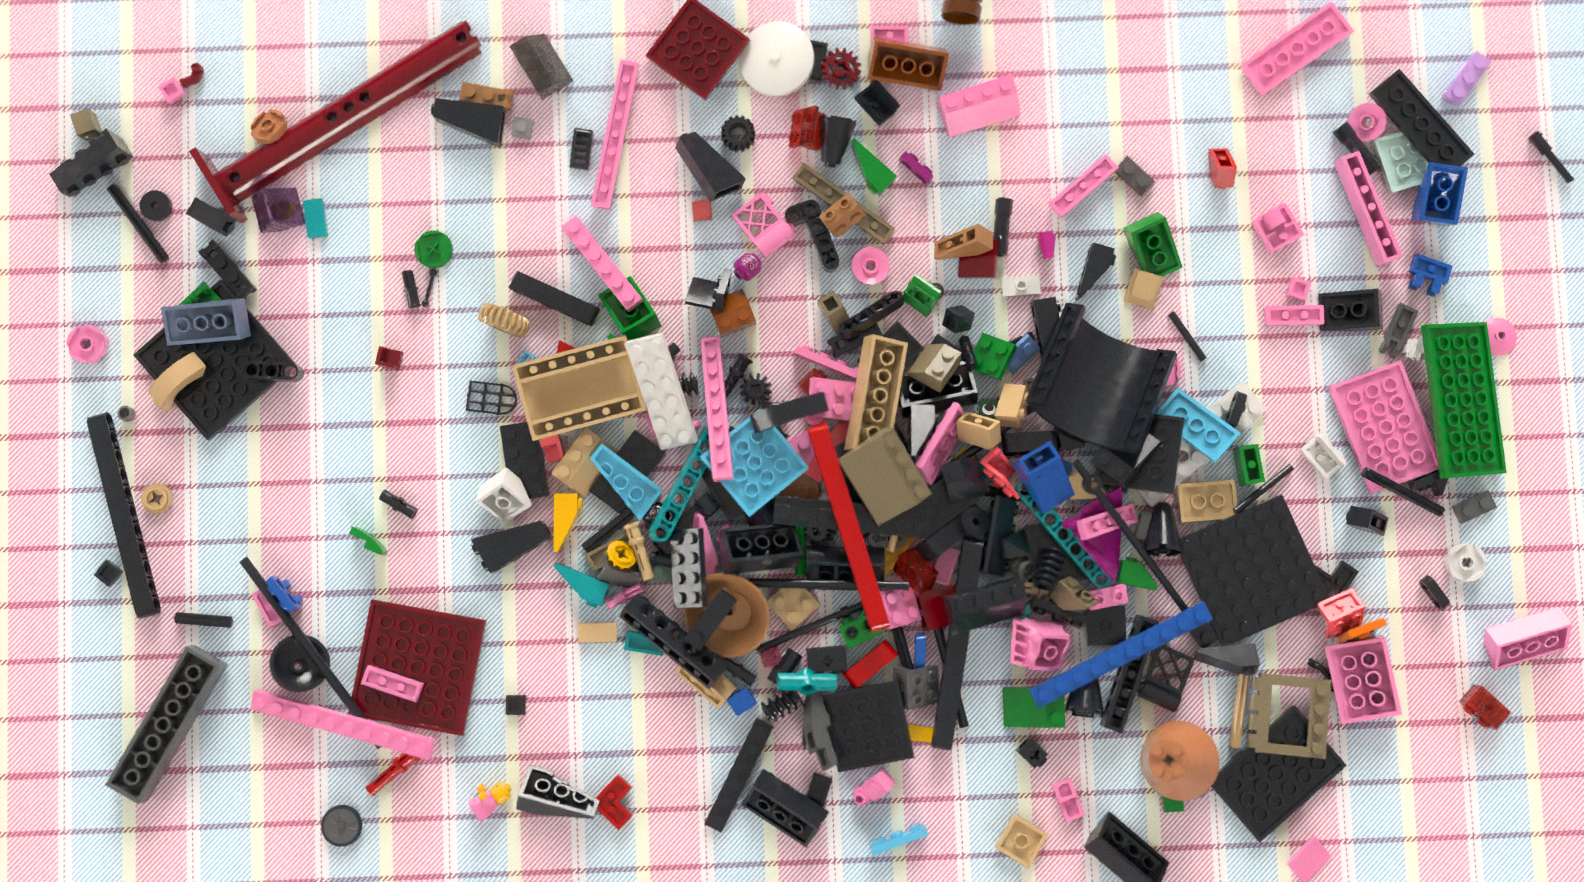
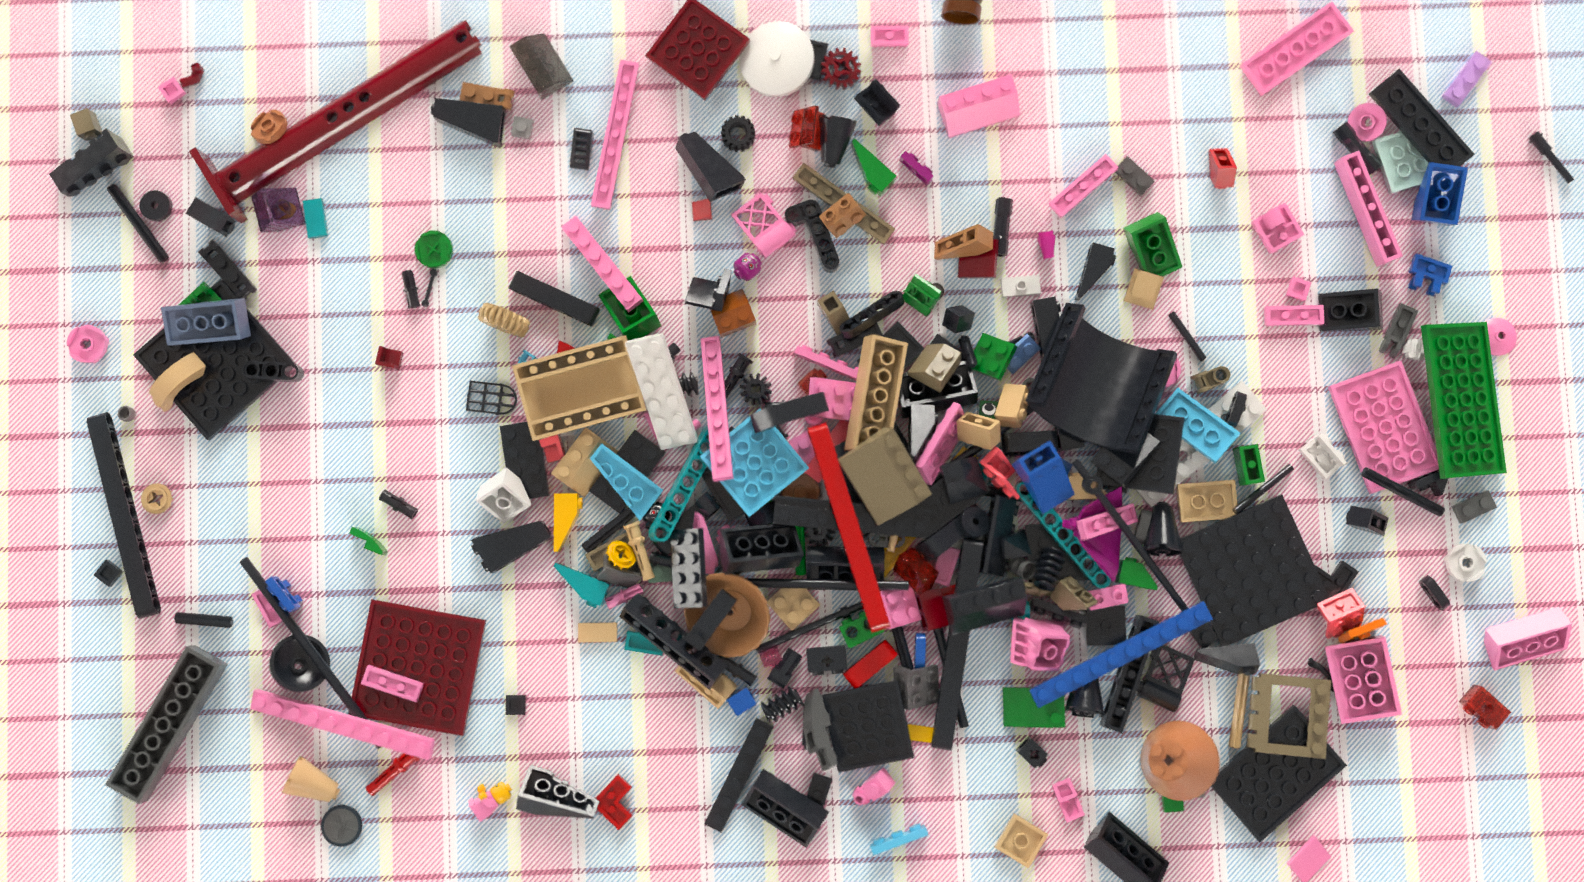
(310, 782): none -> tan cone
(806, 682): teal piece -> none
(872, 256): bright pink dish -> none
(907, 63): dark orange slope -> none
(1207, 379): none -> dark tan piece

